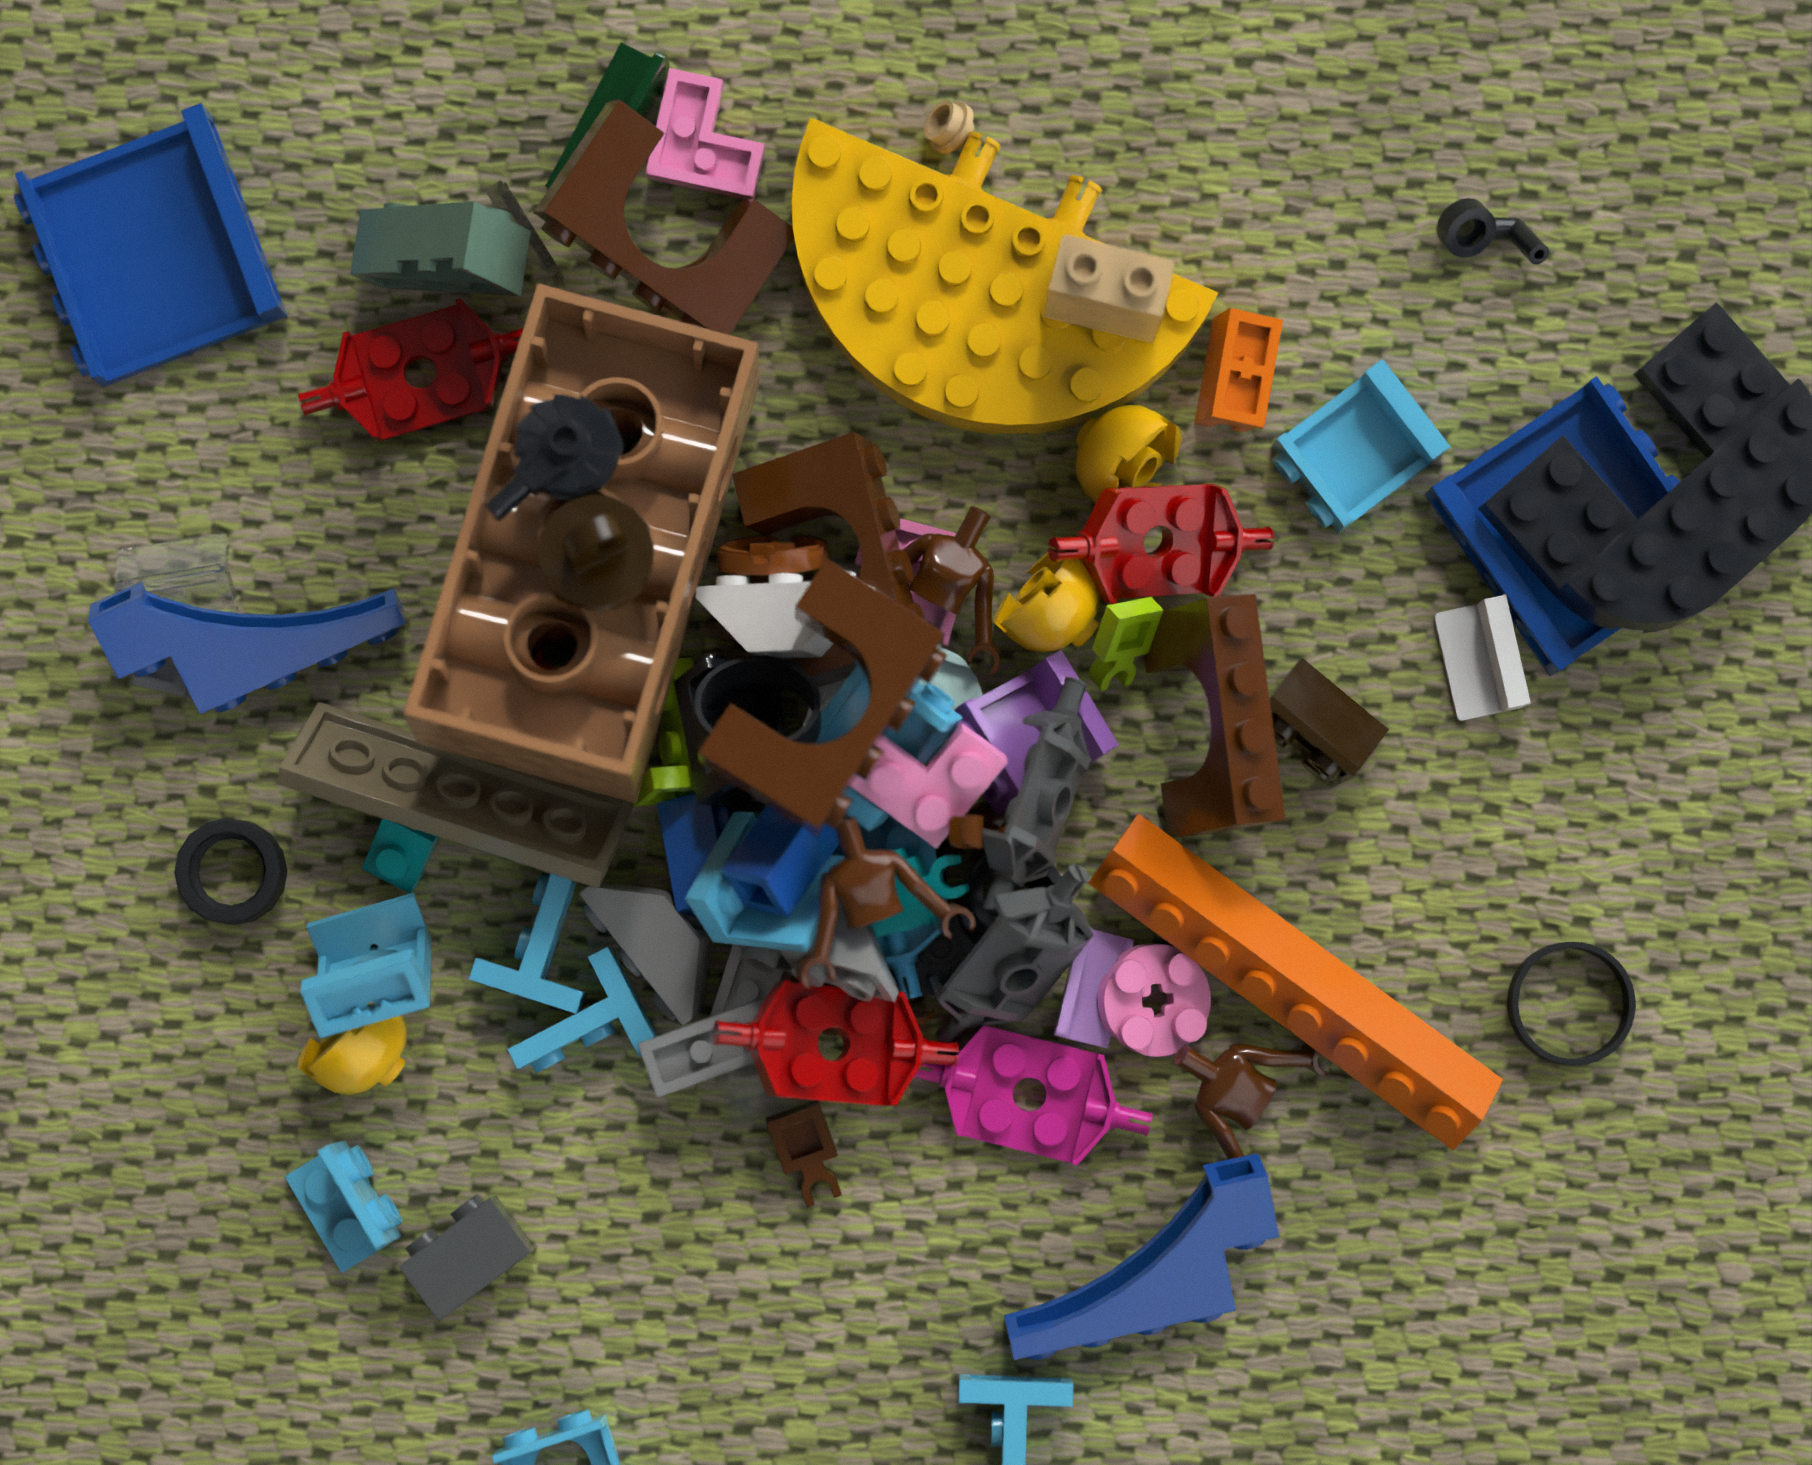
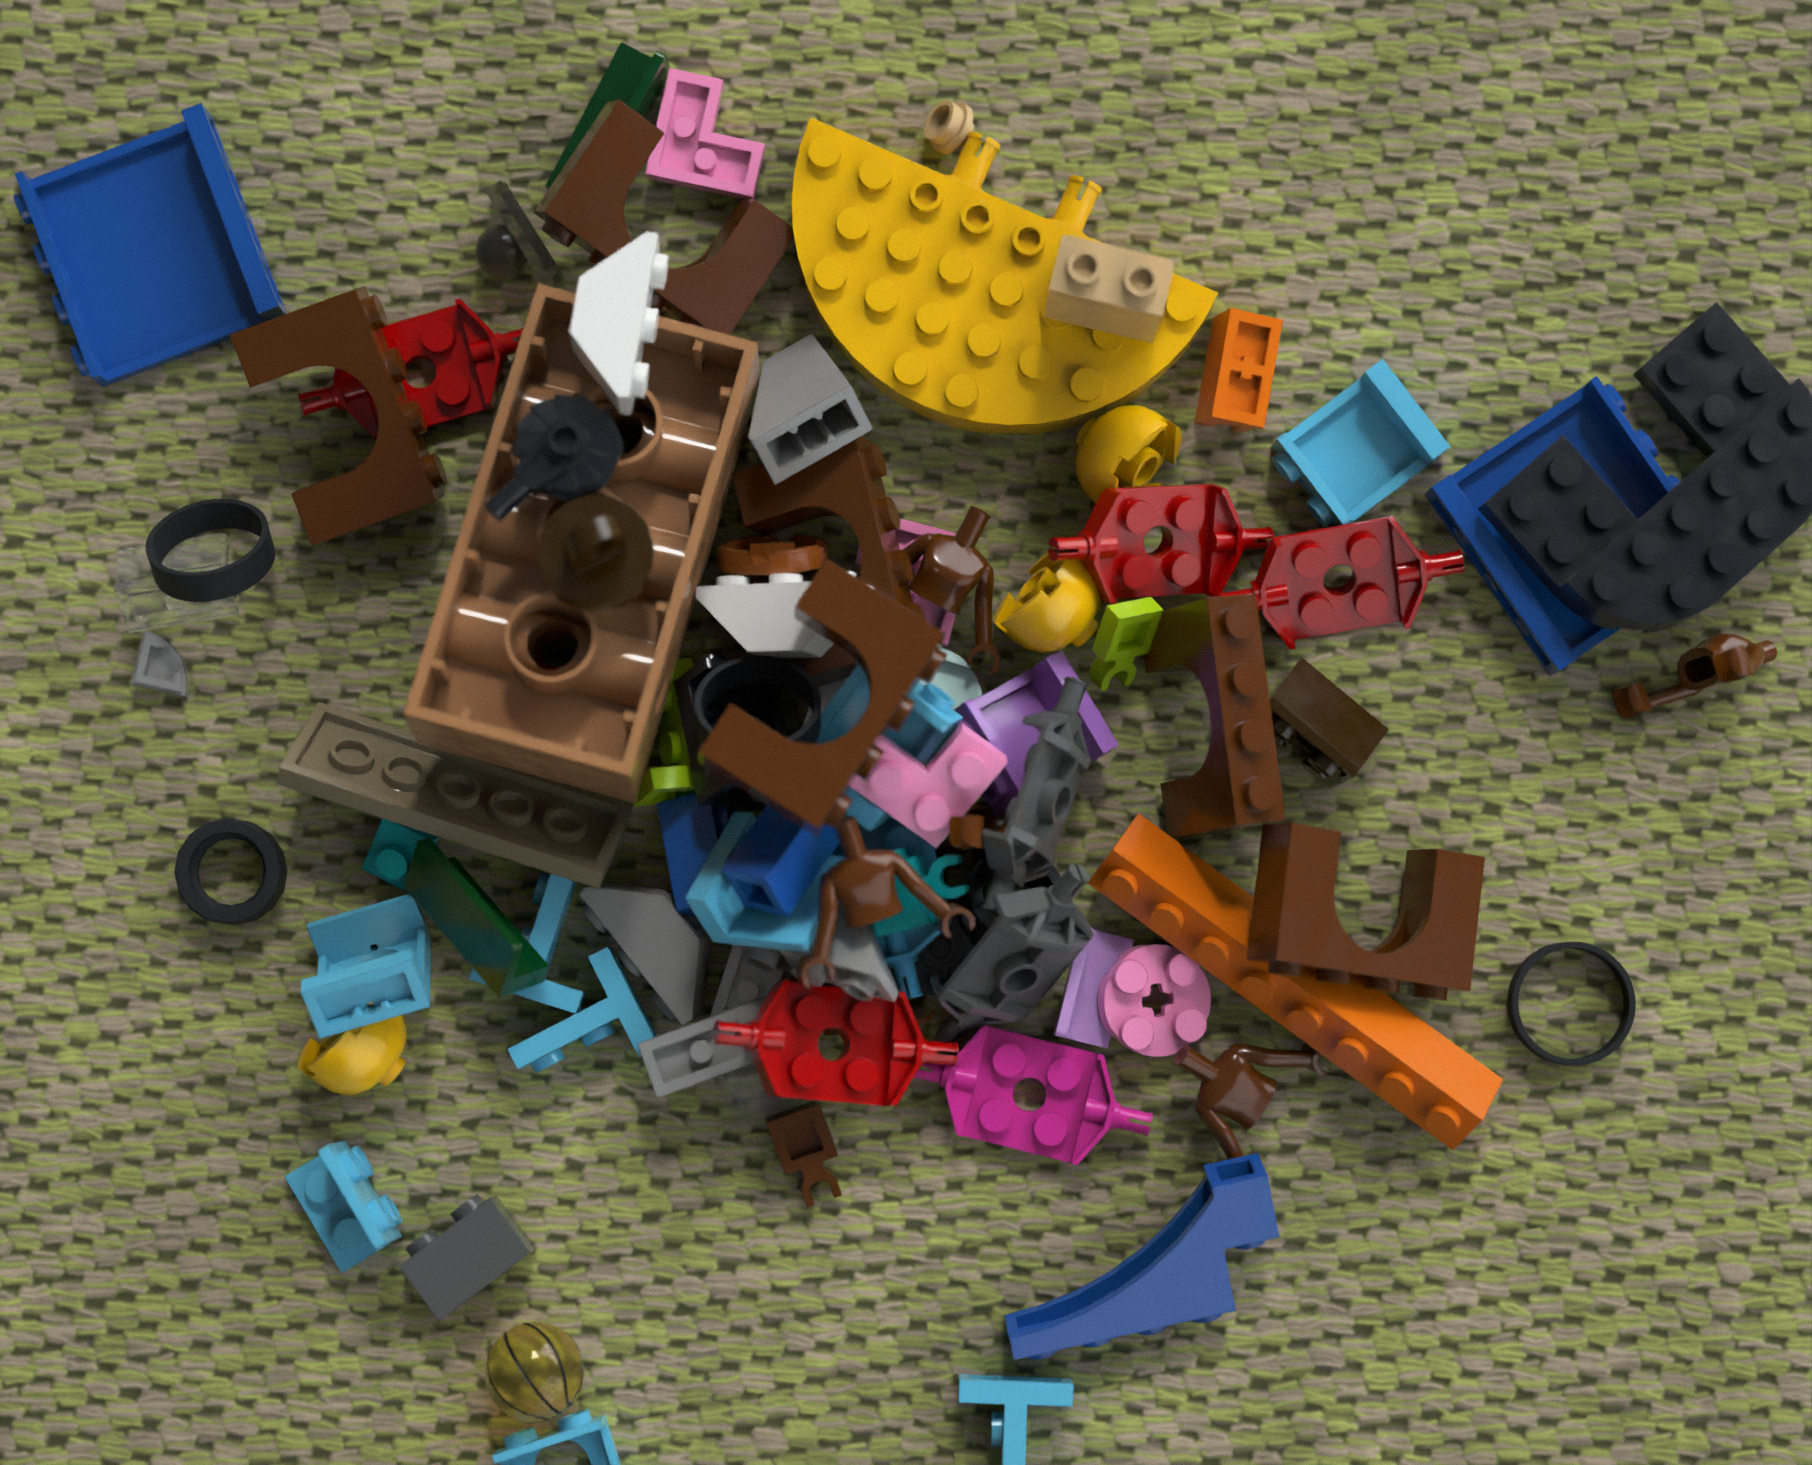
(215, 583): none -> black tyre
(230, 652): blue arch -> none
(349, 336): none -> reddish brown arch
(441, 248): sand green wedge -> none
(473, 921): none -> dark green panel
(534, 1372): none -> clear yellow piece
(616, 318): none -> white slope
(803, 410): none -> light grey slope
(1299, 927): none -> reddish brown arch
(1383, 587): none -> red plate
(1470, 227): black plate -> none
(1482, 659): white panel -> none
(1711, 662): none -> reddish brown piece

